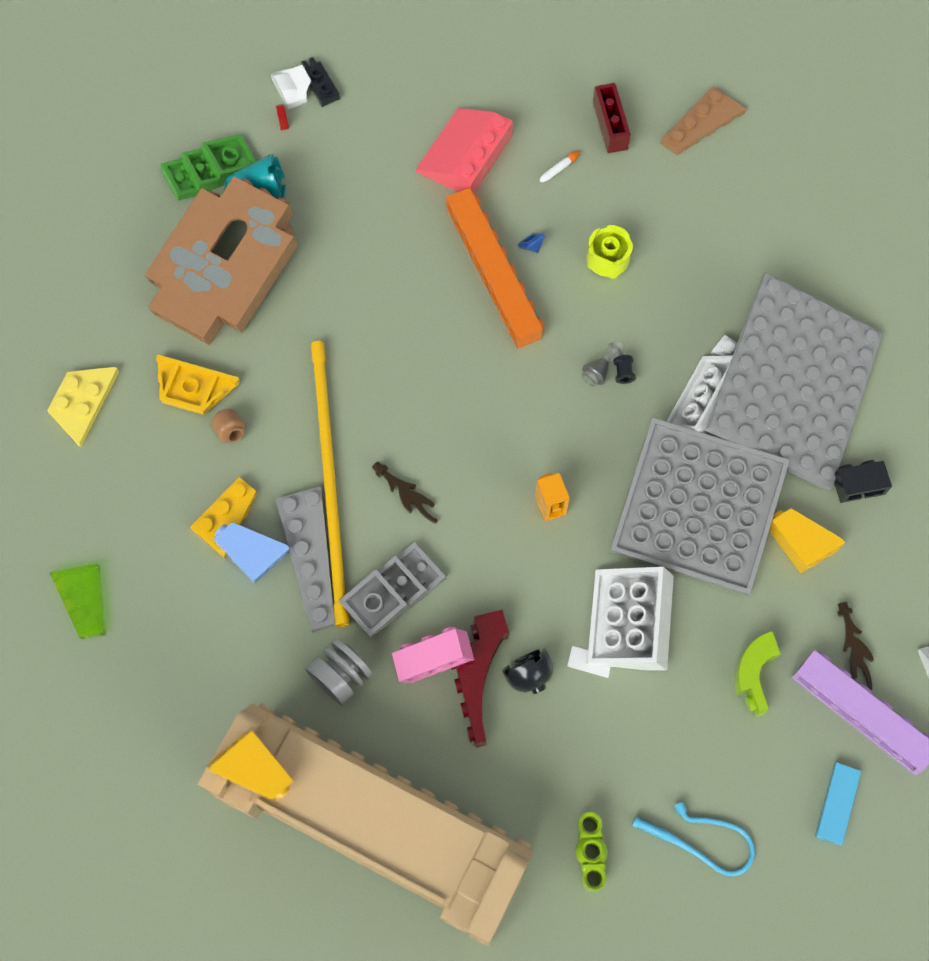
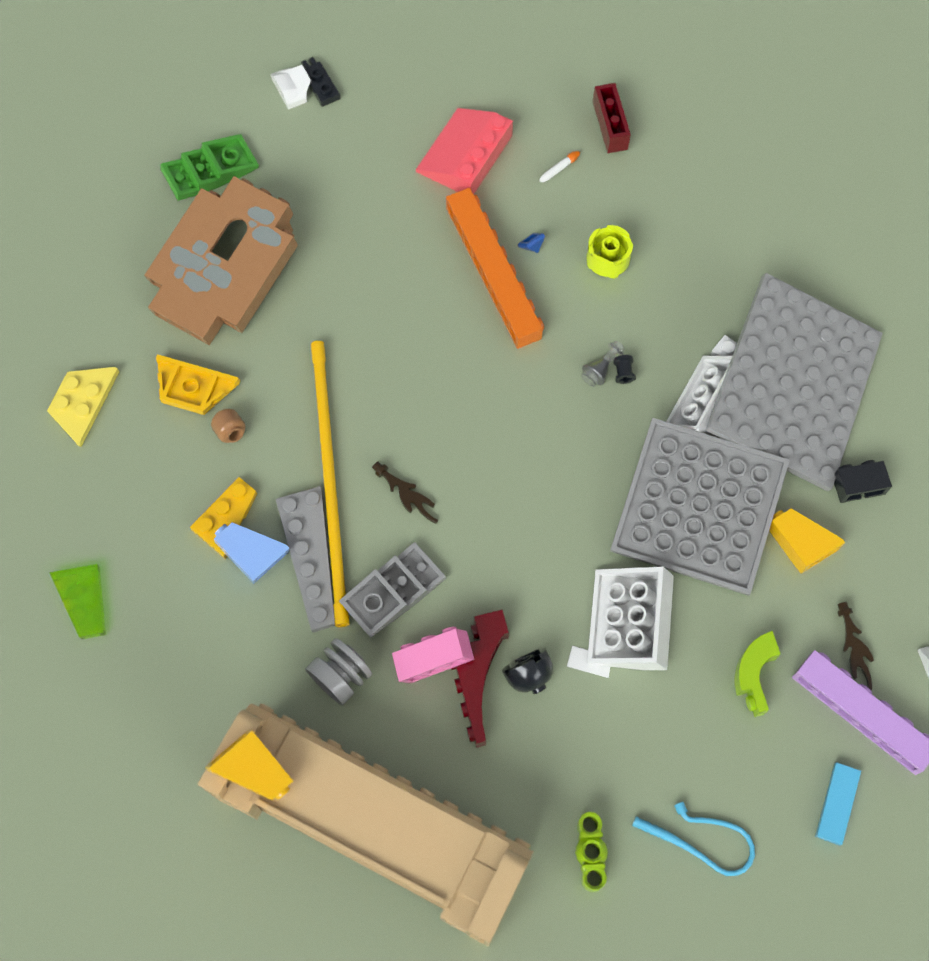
(265, 174): teal cone -> none
(282, 117): red tile -> none
(551, 496): light orange brick -> none
(701, 120): medium nougat wing -> none

